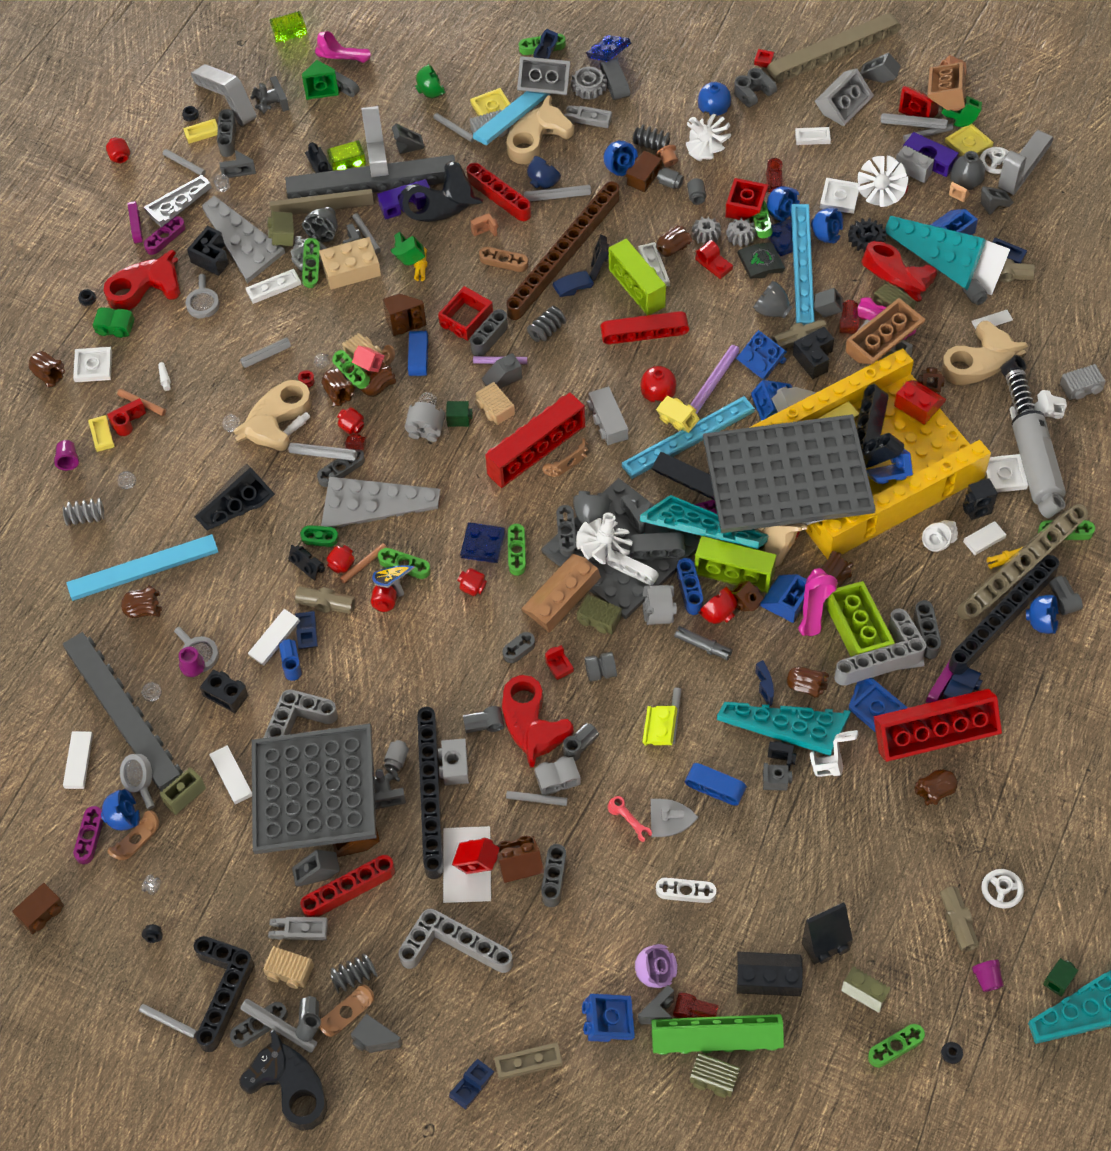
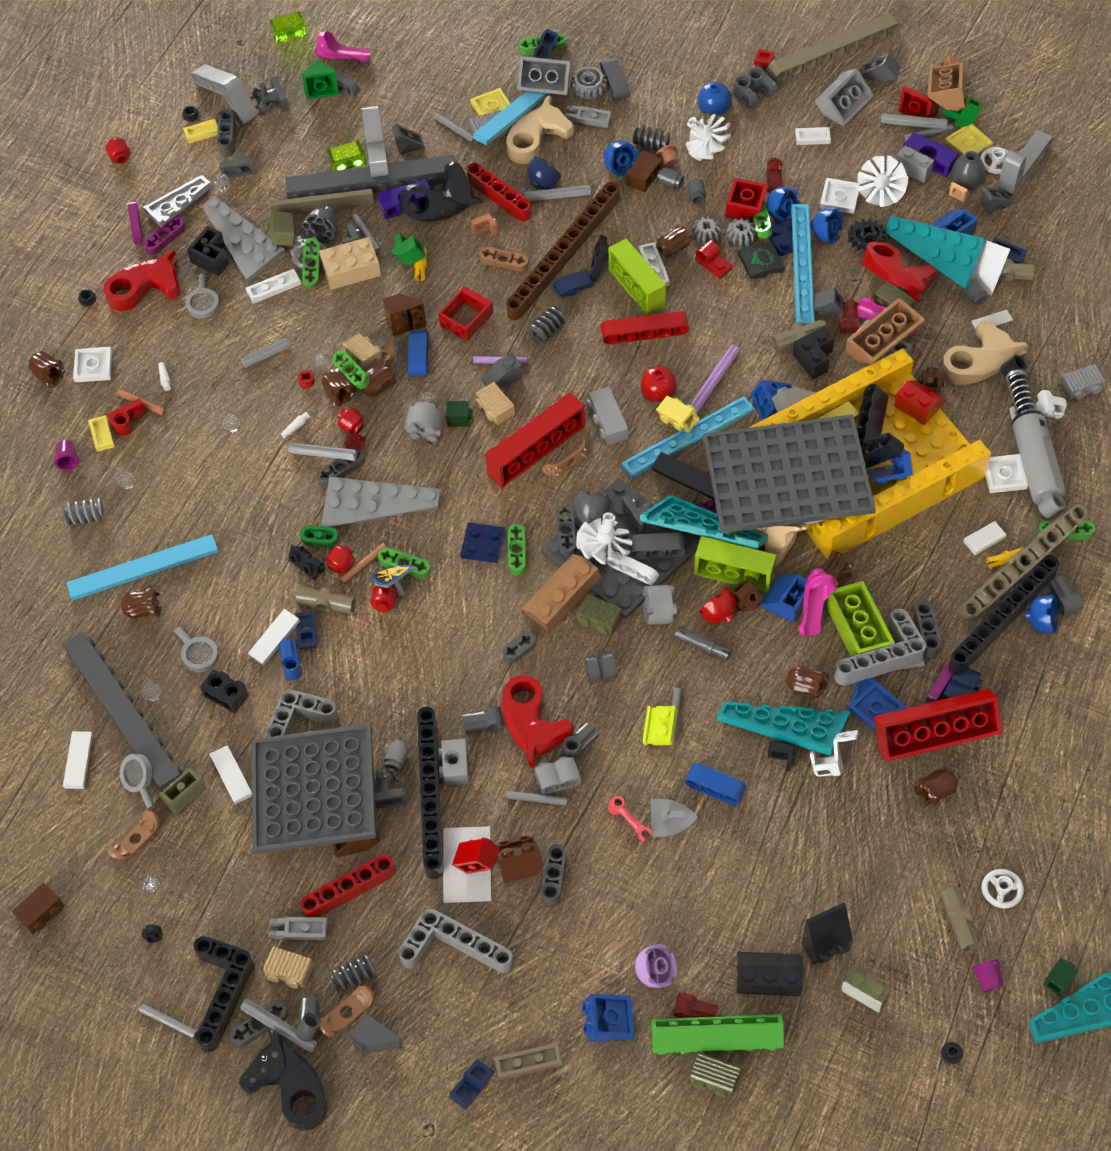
(91, 844): magenta beam -> none
(114, 322): green brick -> none
(119, 811): blue cylinder -> none
(184, 162): light grey bar -> none
(191, 662): magenta piece -> none
(239, 495): black wedge -> none
(270, 410): tan animal -> none
(316, 868): dark grey slope -> none
(317, 158): black hinge -> none
(368, 358): coral brick -> none
(429, 83): green cylinder -> none
(472, 582): red head -> none
(489, 332): dark grey beam -> none
(558, 662): red bracket -> none
(608, 47): clear blue plate -> none
(655, 1009): dark grey slope -> none
(689, 594): blue beam -> none
(702, 885): white beam -> none
(762, 355): blue plate -> none
(766, 685): dark blue slope -> none
(774, 303): dark grey piece -> none
(776, 777): dark grey brick -> none
(906, 1032): bright green beam -> none
(939, 535): white hair -> none
(980, 499): black brick -> none

